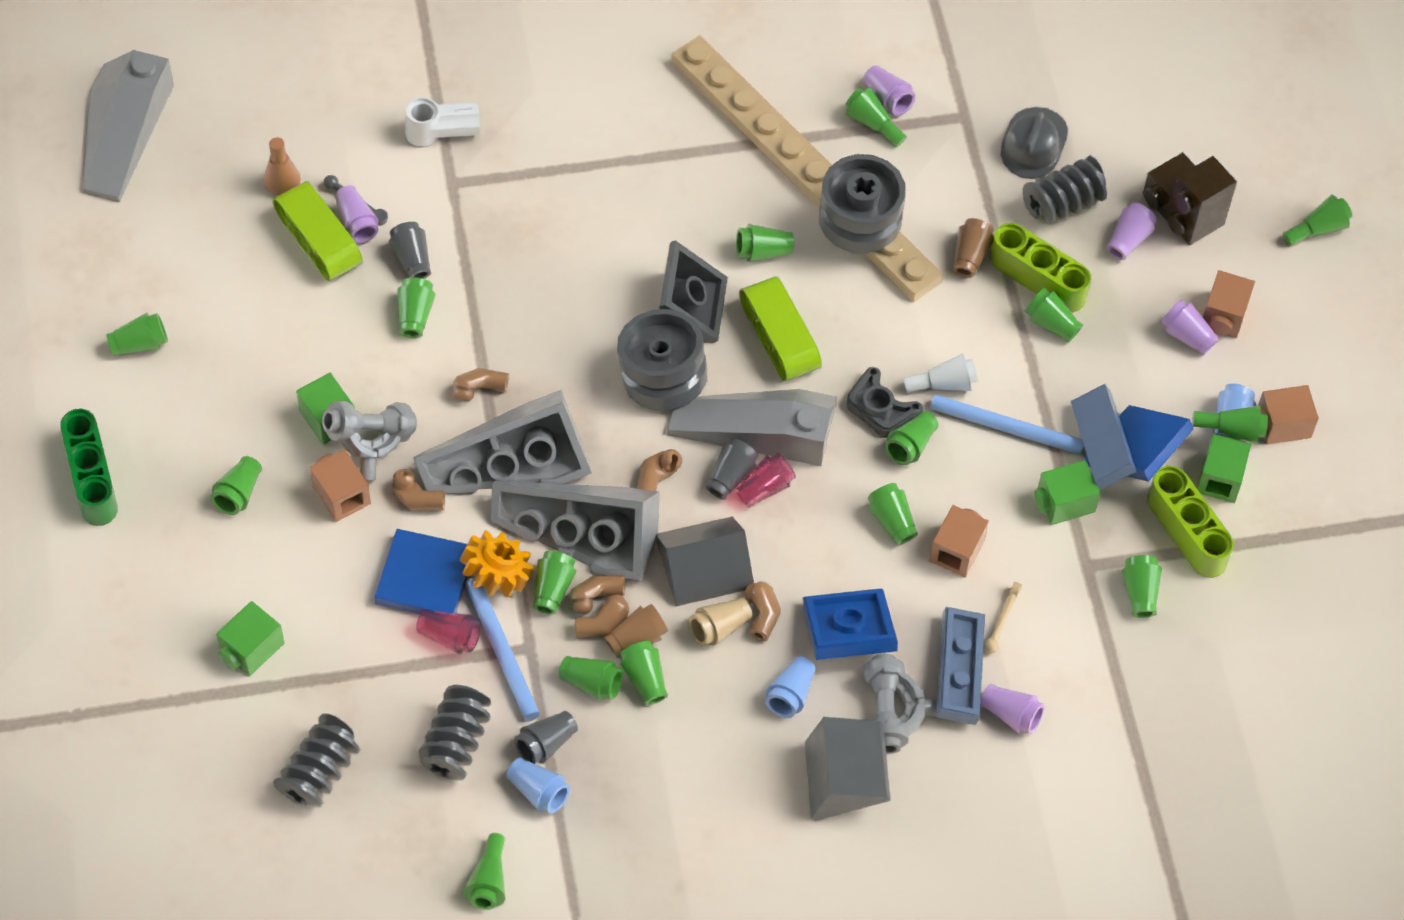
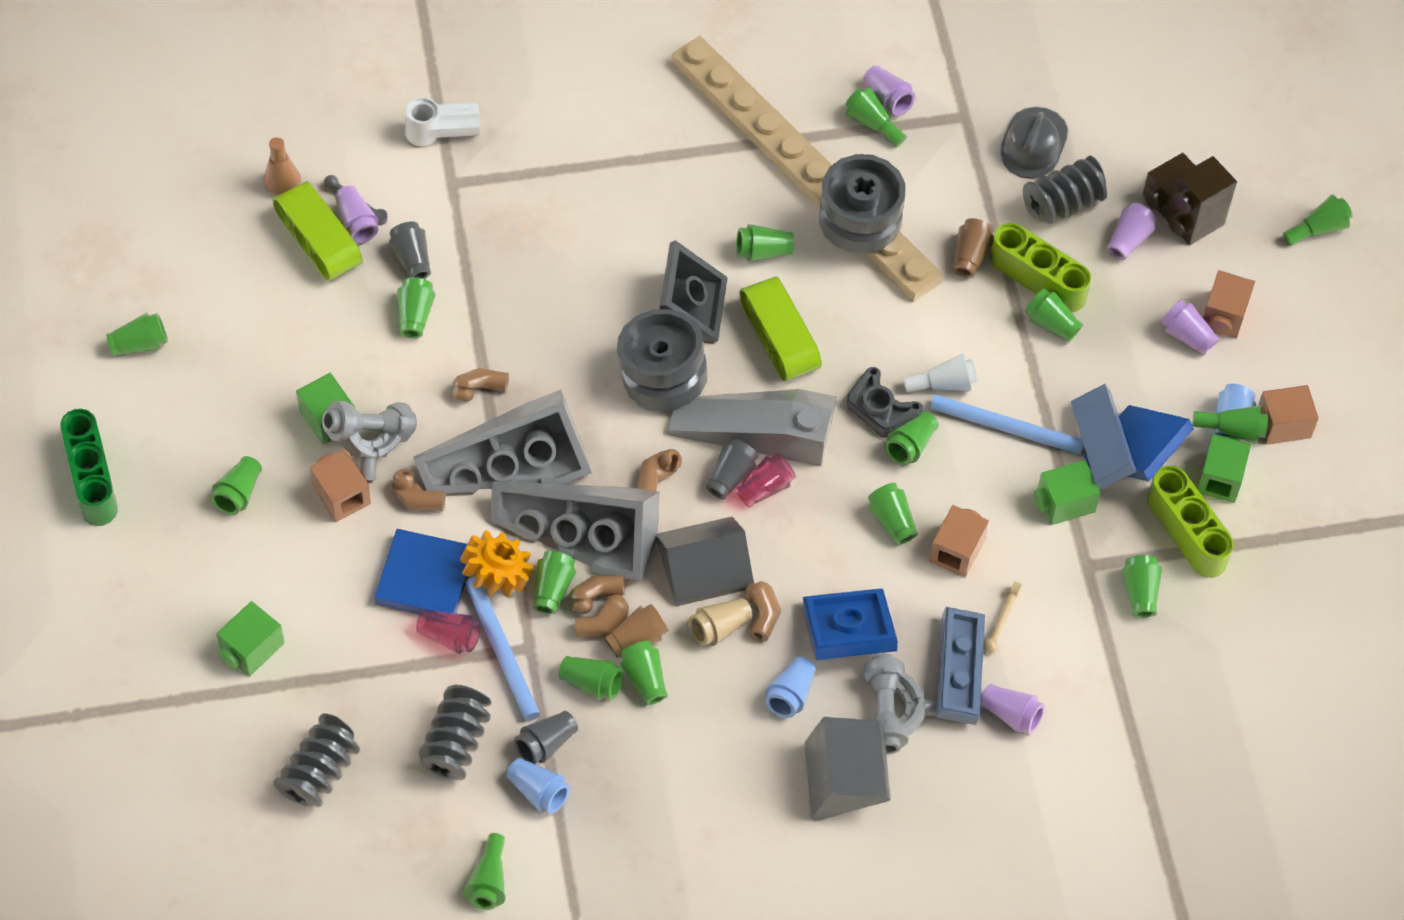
(122, 118): light grey wedge -> none

